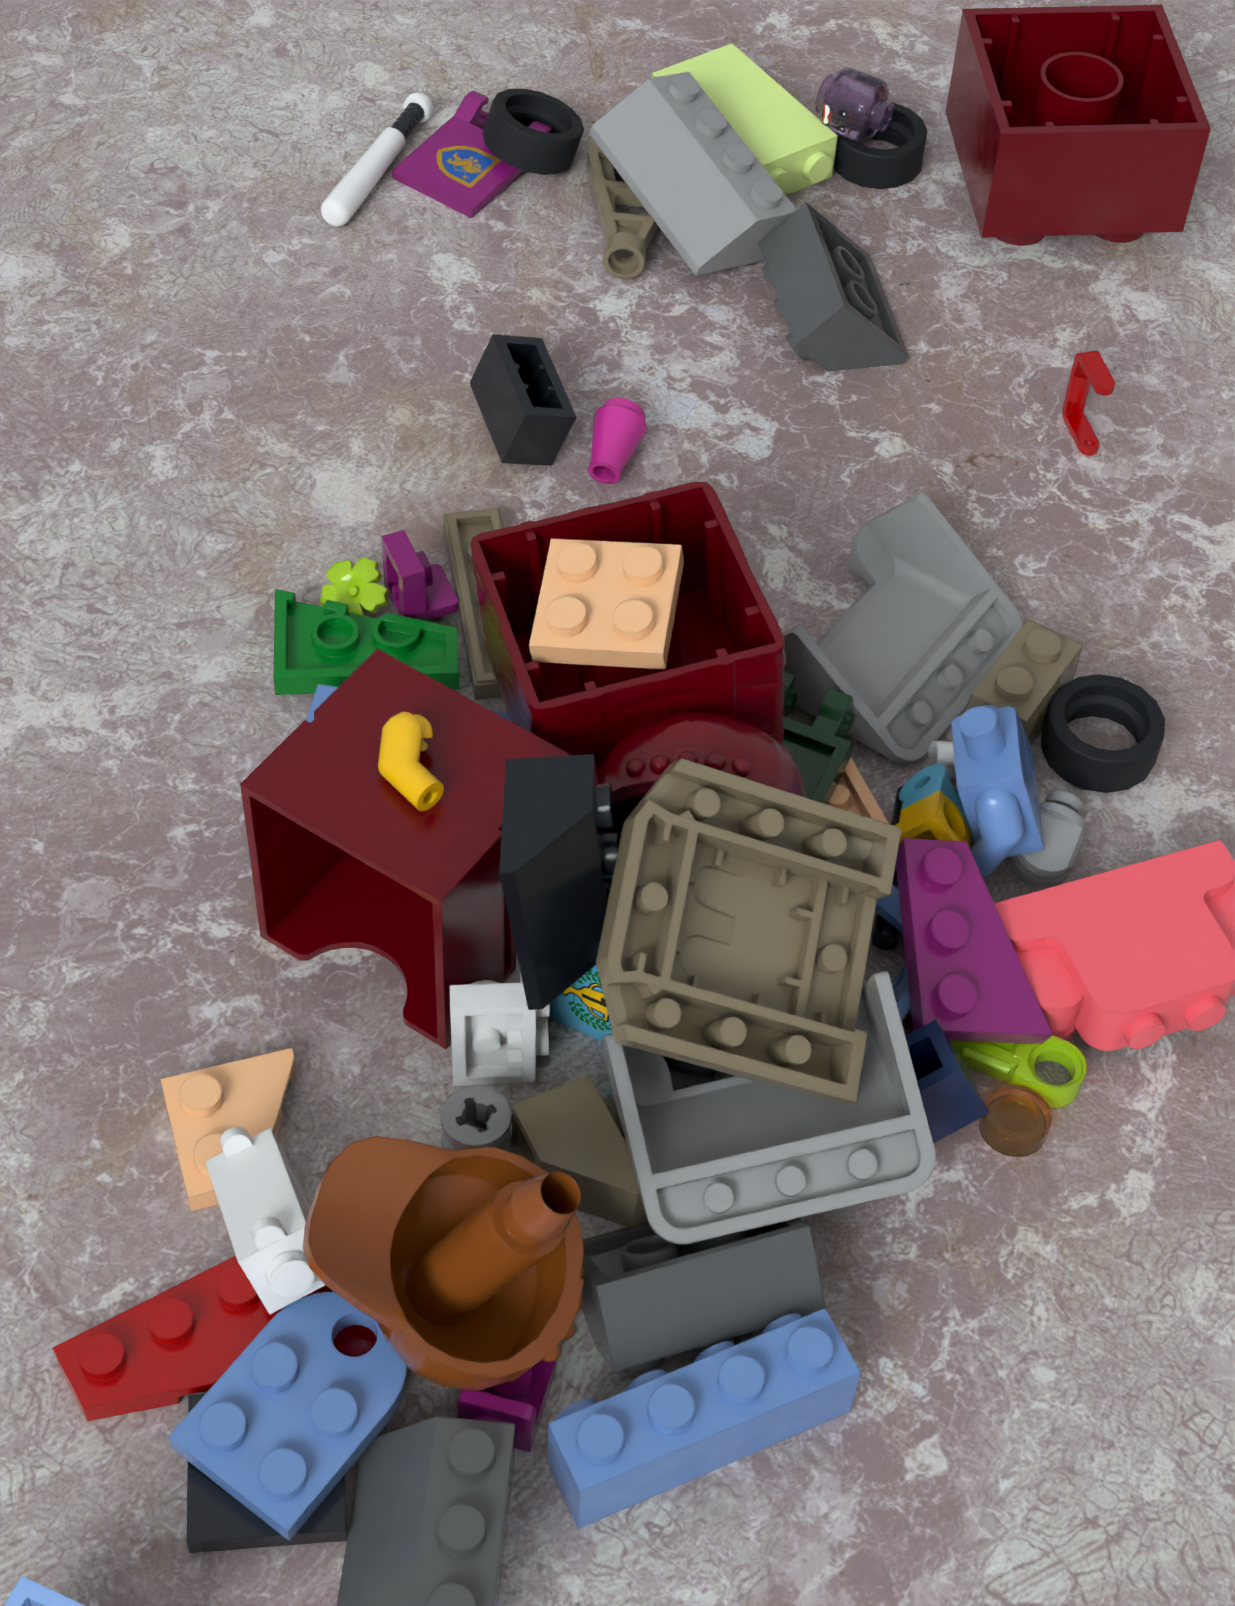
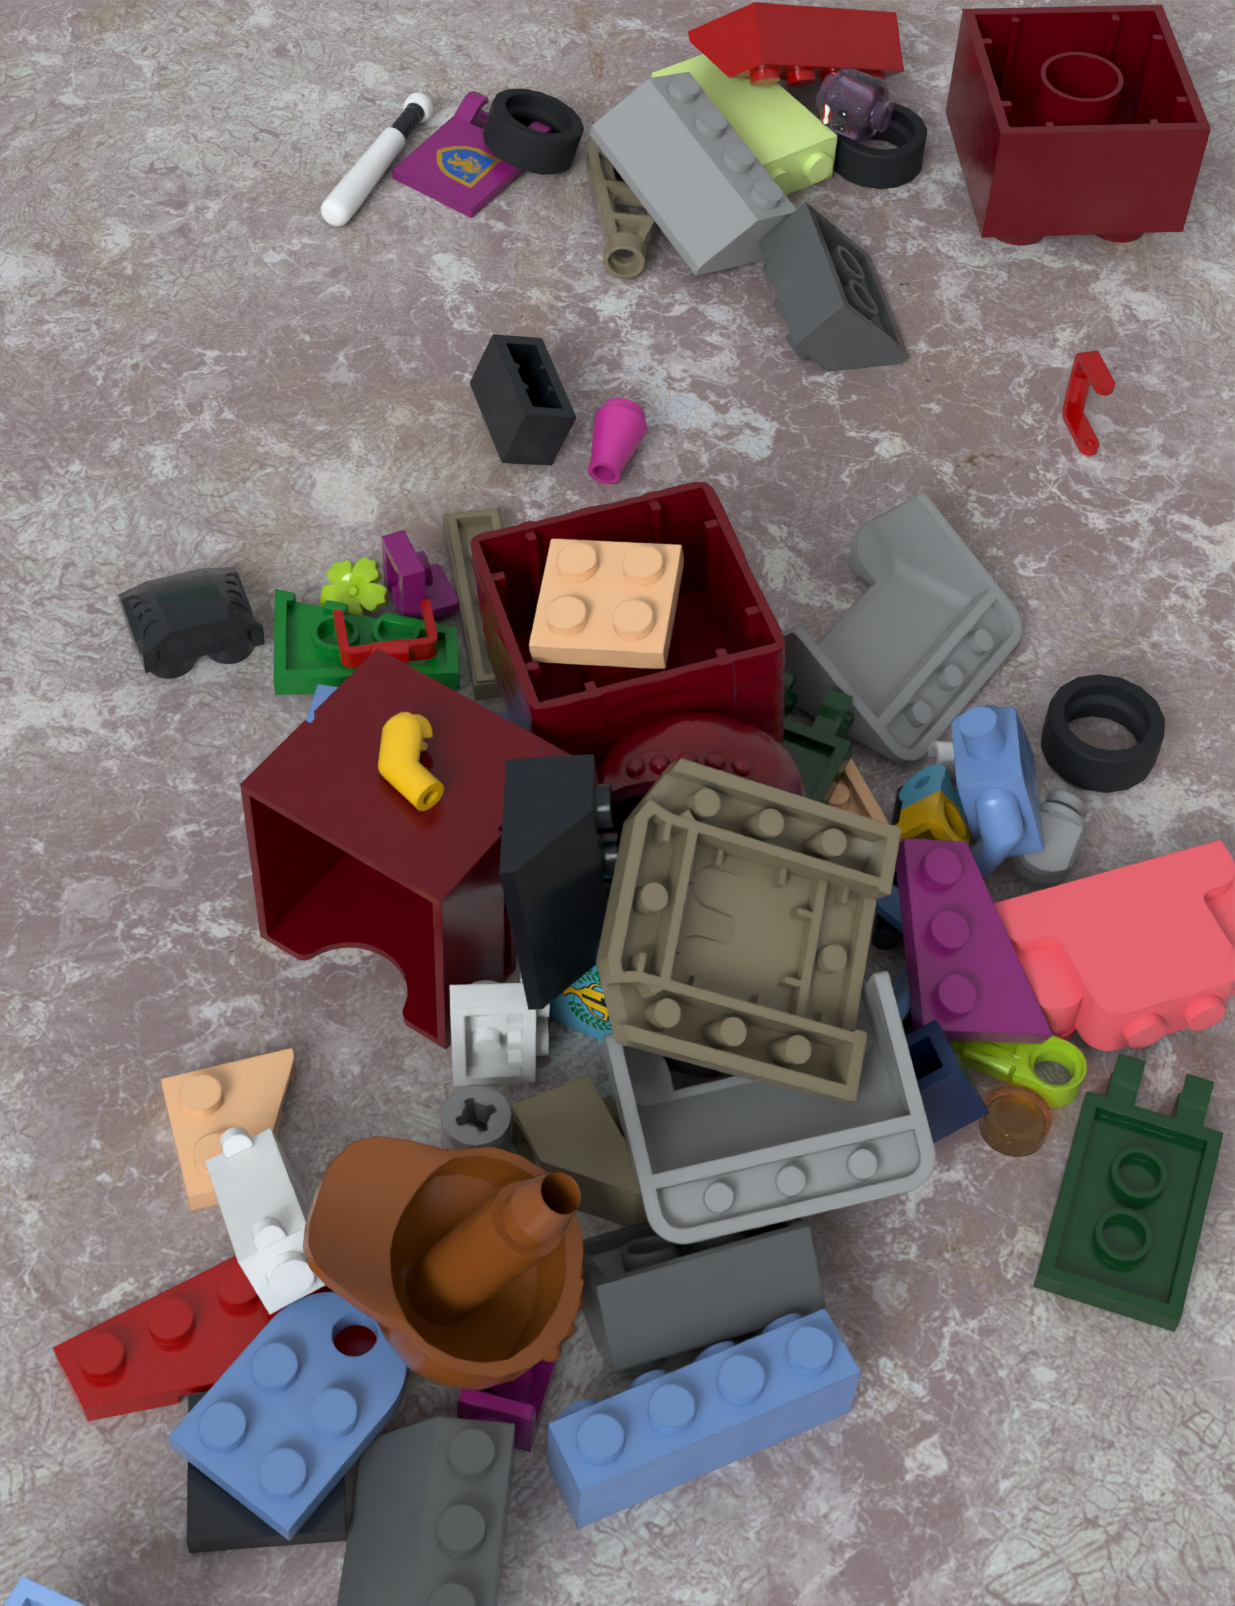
(190, 618): none -> black slope
(401, 649): none -> red piece
(800, 43): none -> red slope
(1029, 675): dark tan brick -> none
(1132, 1201): none -> dark green tile

